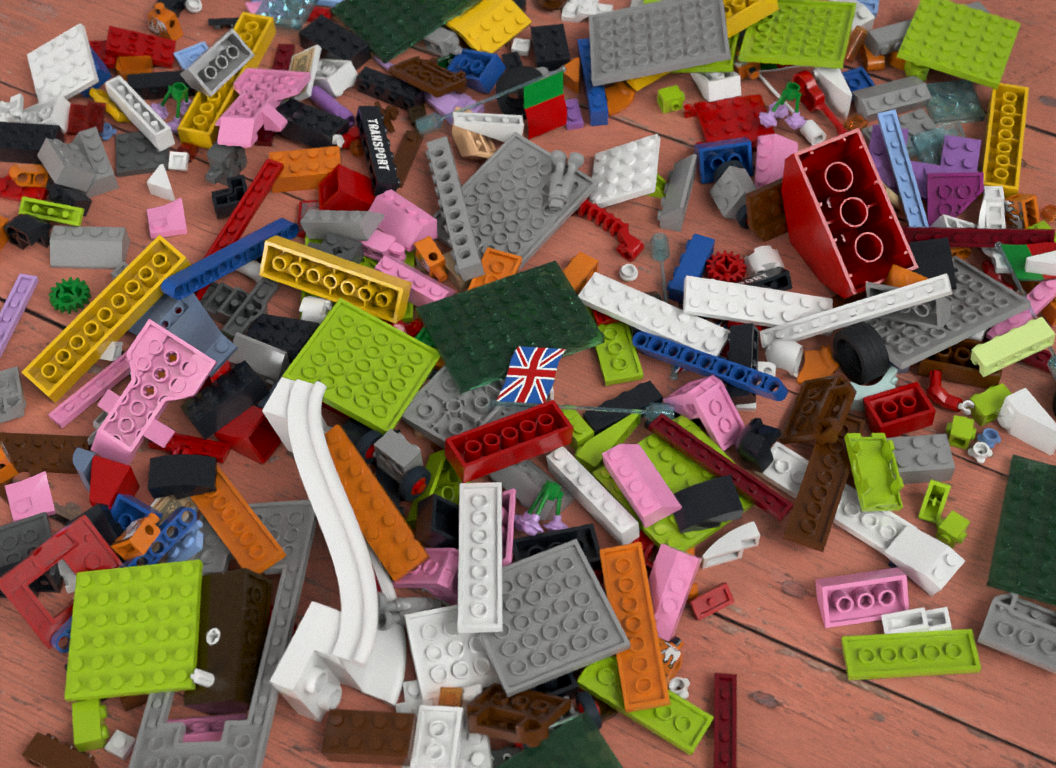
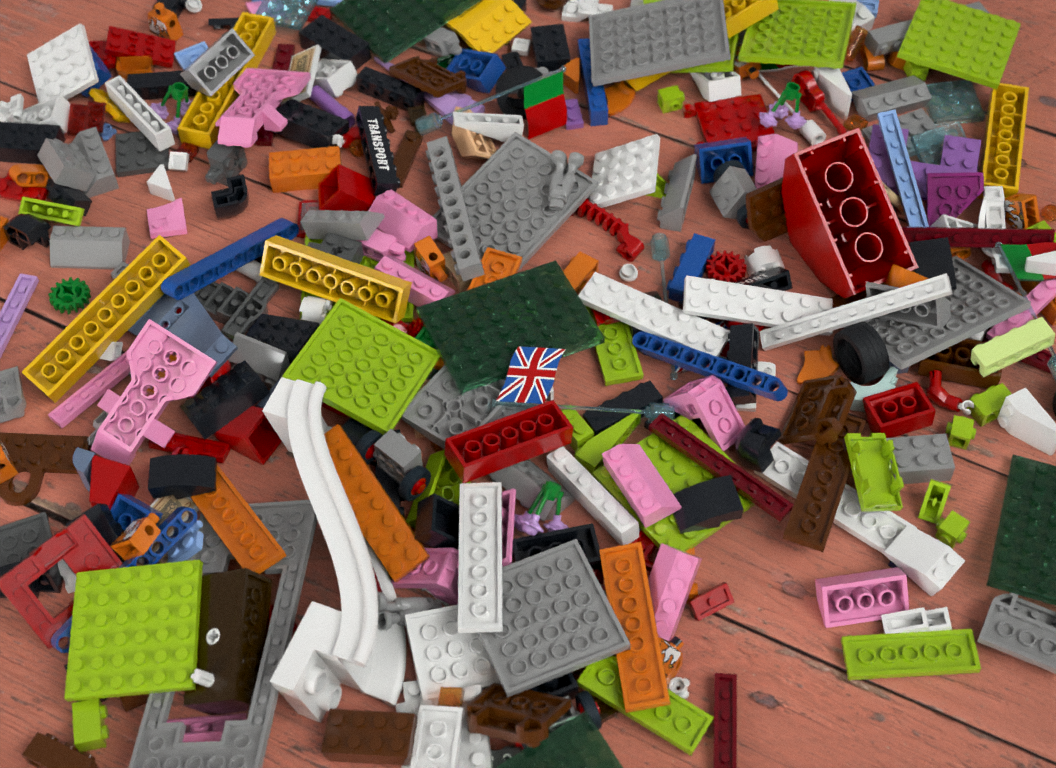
(30, 497): bright pink plate -> none
(120, 745): white plate -> none
(245, 210): red plate -> none
(731, 545): white slope -> none
(785, 355): white piece -> none
(980, 447): white plate -> none
(990, 437): medium blue plate -> none

